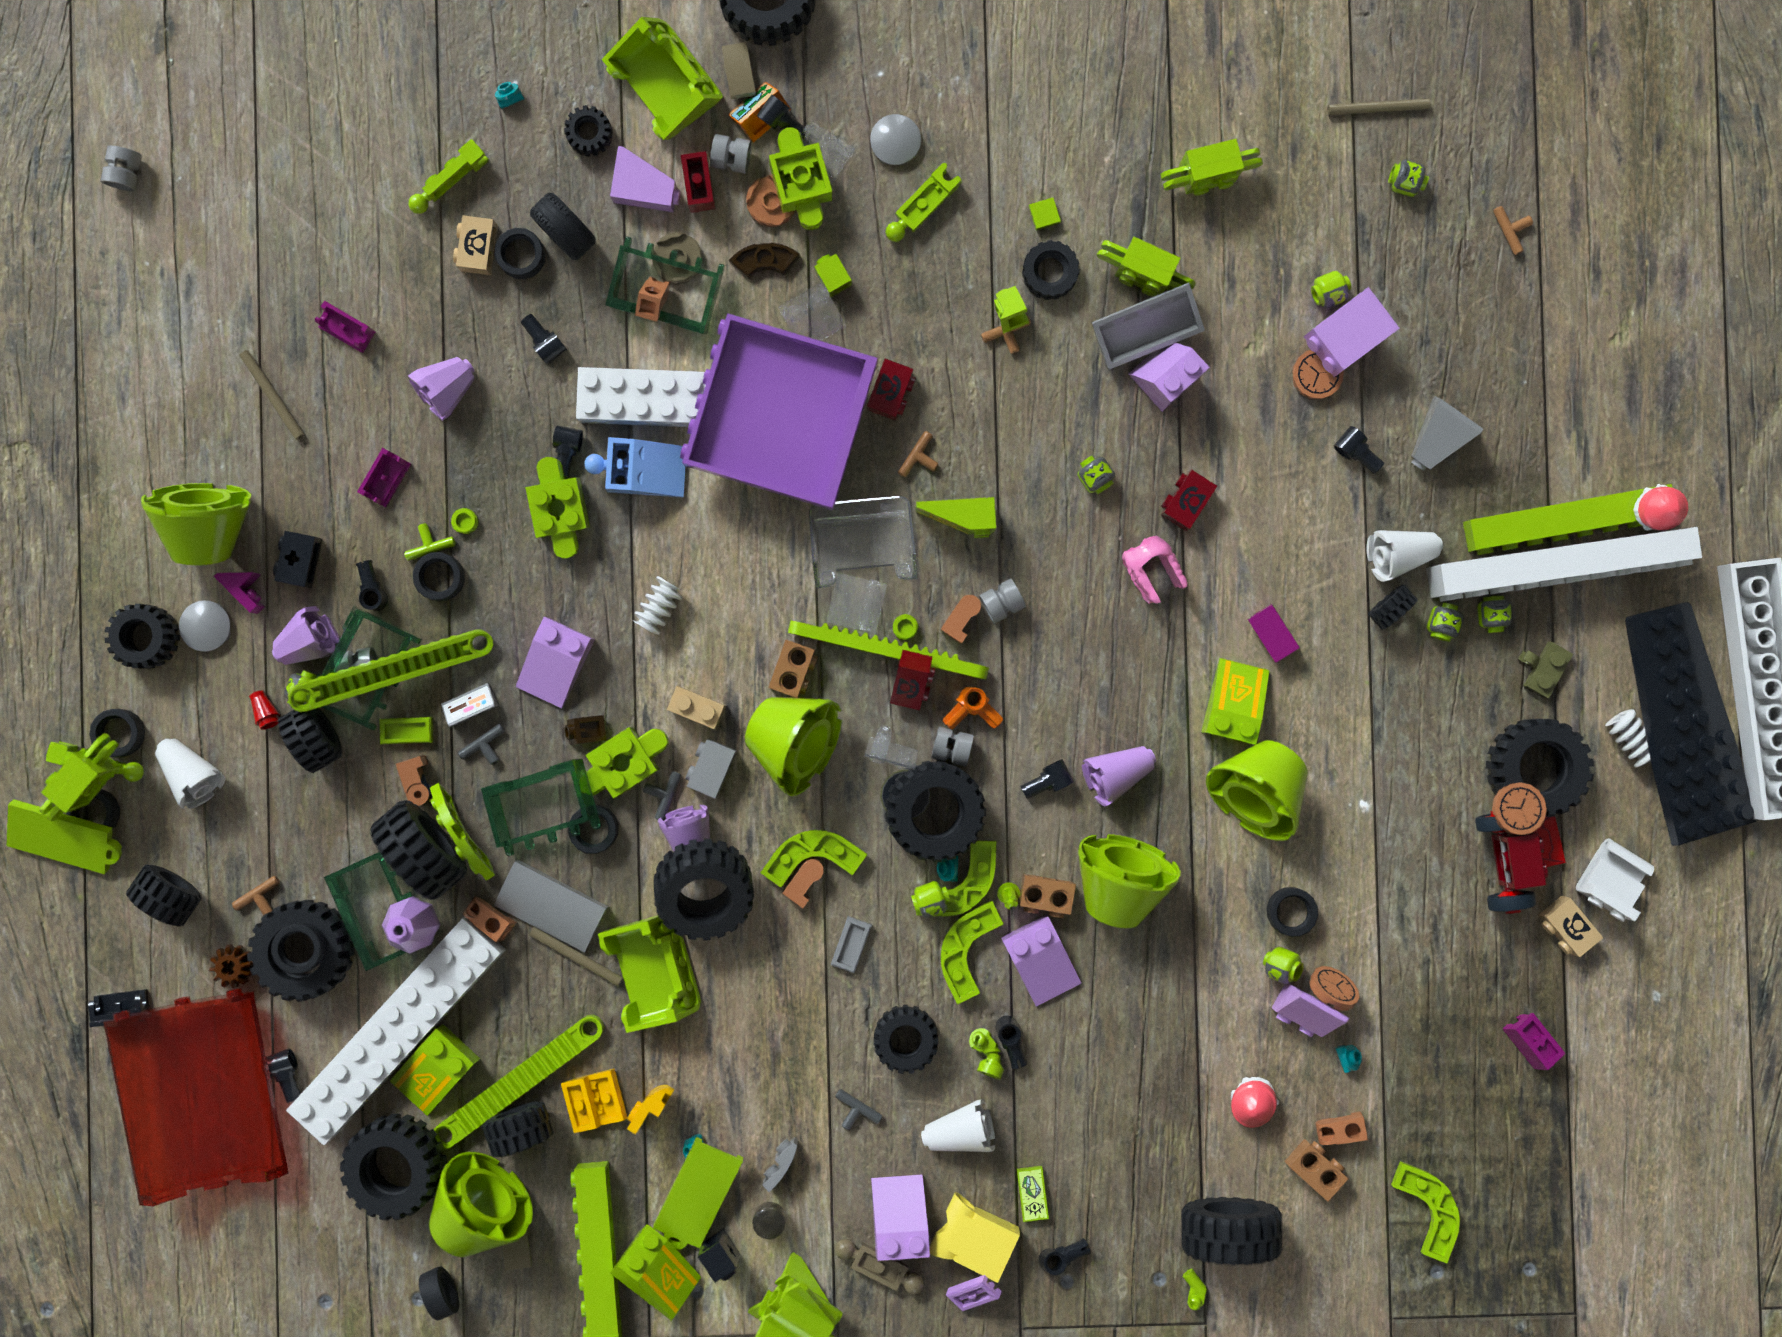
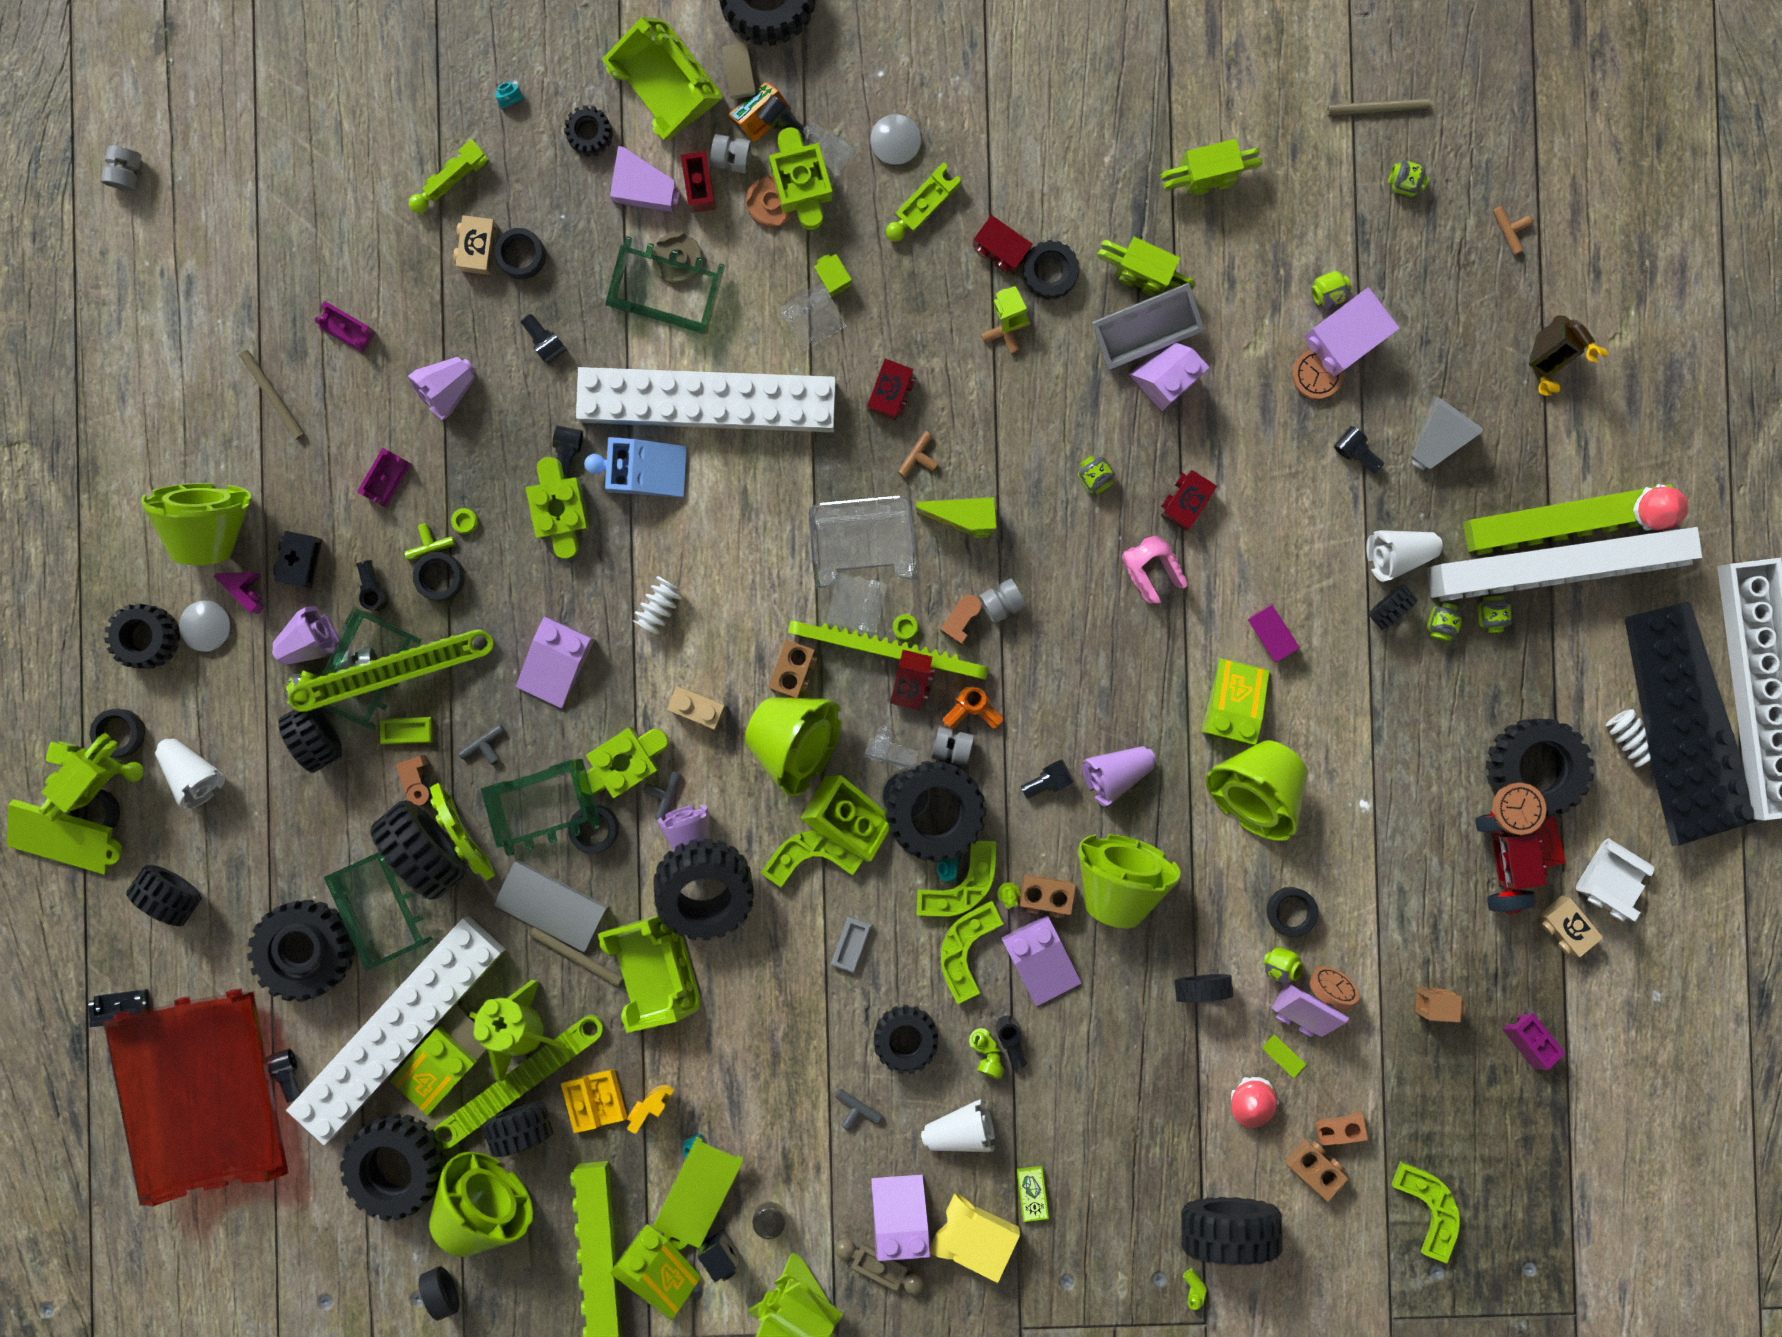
(223, 963): reddish brown gear -> none
(257, 895): medium nougat piece -> none
(263, 710): red cone -> none
(410, 924): lavender cone -> none
(461, 1029): none -> dark tan slope
(469, 705): slope -> none
(489, 919): nougat leg -> none
(510, 1028): none -> lime brick
(562, 226): black tyre -> none
(585, 730): dark brown bracket -> none
(652, 298): nougat leg -> none
(710, 768): light grey brick -> none
(764, 257): dark brown tile -> none
(779, 411): medium lavender panel -> none
(783, 1157): light grey slope -> none
(807, 874): nougat leg -> none
(847, 817): none -> lime slope
(930, 899): lime head -> none
(970, 1290): lavender tile -> none
(1001, 245): none -> dark red brick
(1044, 213): lime tile -> none
(1064, 1256): black pin -> none
(1203, 988): none -> black tyre
(1283, 1056): none -> lime sticker
(1349, 1057): teal plate -> none
(1439, 1004): none -> medium nougat brick
(1546, 668): olive plate -> none
(1557, 347): none -> dark brown torso

